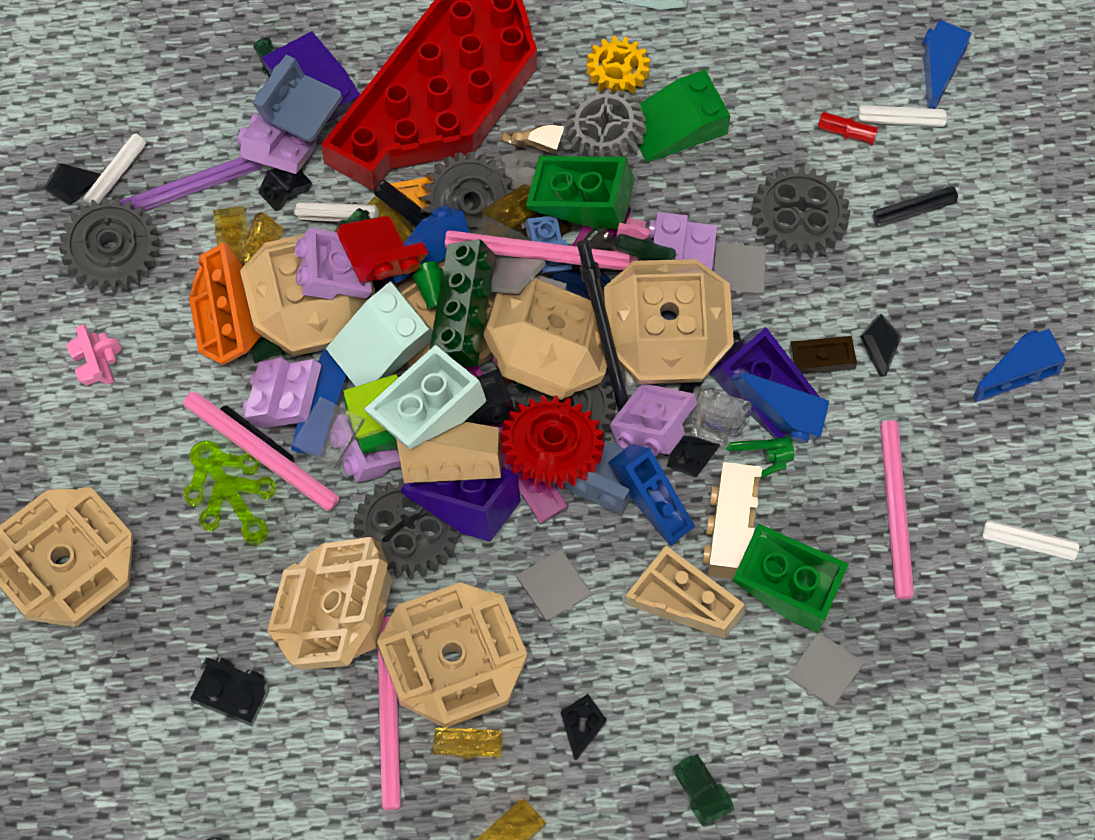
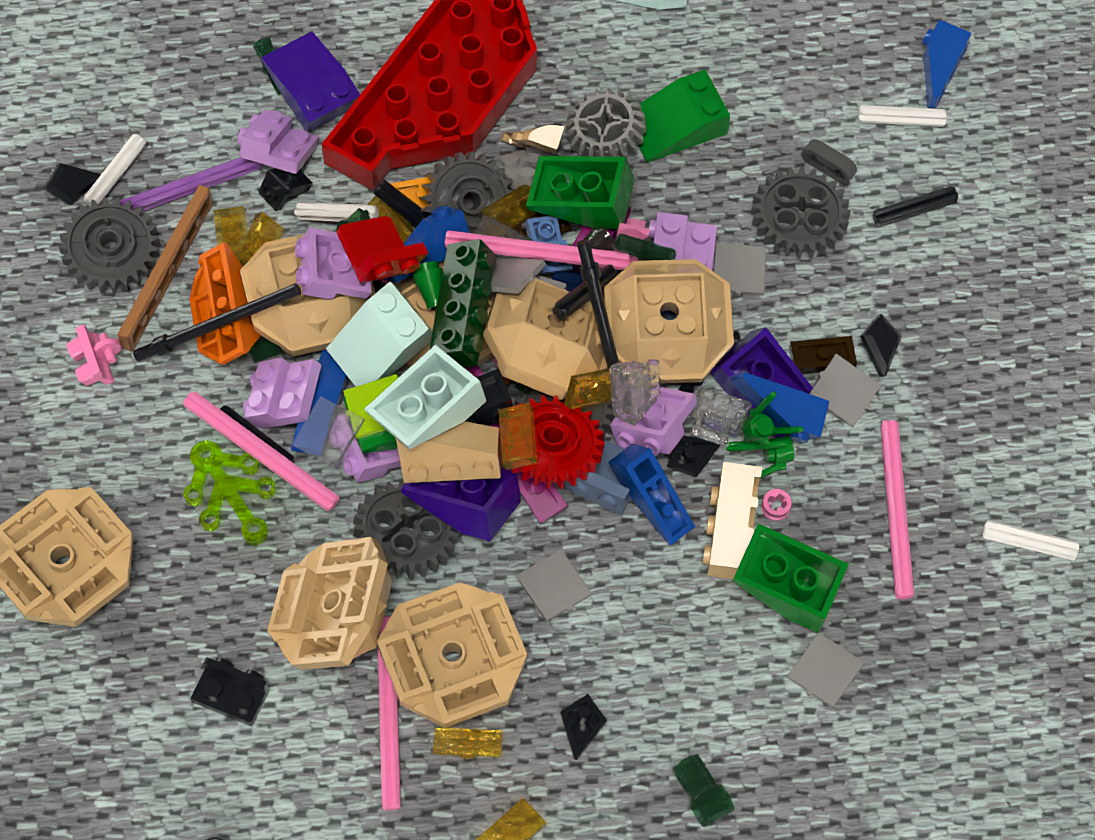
(165, 269): none -> medium nougat tile
(165, 344): none -> black bar
(296, 101): sand blue bracket -> none
(517, 436): none -> clear yellow plate
(580, 295): none -> black axle
(589, 389): none -> clear yellow plate
(618, 65): yellow gear -> none
(634, 389): none -> clear piece
(685, 595): tan wedge -> none
(760, 426): none -> green plant
(772, 496): none -> bright pink bush
(829, 161): none -> dark grey beam
(846, 389): none -> light grey piece
(847, 128): red axle -> none
(1030, 360): blue slope -> none

